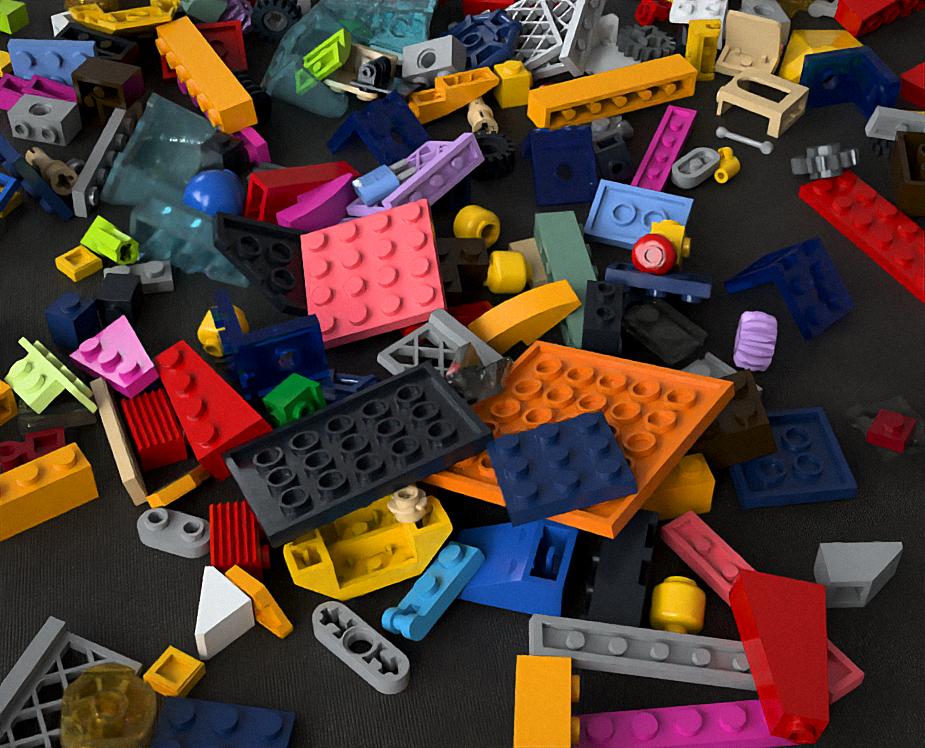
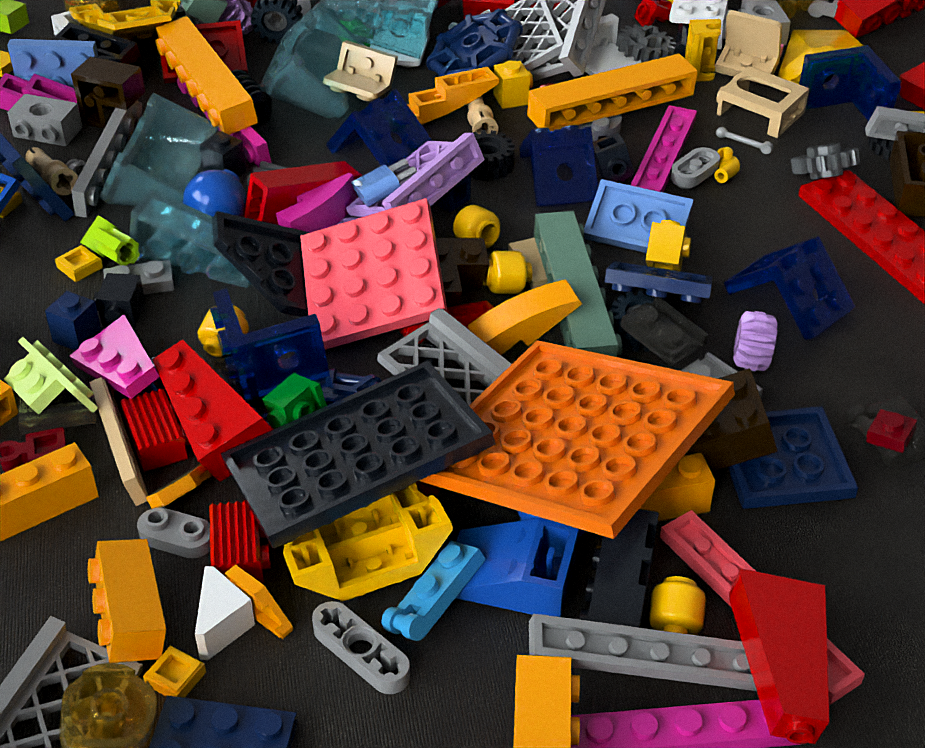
(127, 601): none -> light orange brick
(329, 55): lime slope -> none
(376, 77): black hinge -> none
(408, 504): tan plate -> none
(433, 59): light grey brick -> none
(473, 379): clear smoke panel -> none
(559, 468): dark blue plate -> none
(602, 317): black brick -> none
(622, 127): dark grey arm -> none
(654, 254): red head -> none
(855, 570): light grey slope -> none

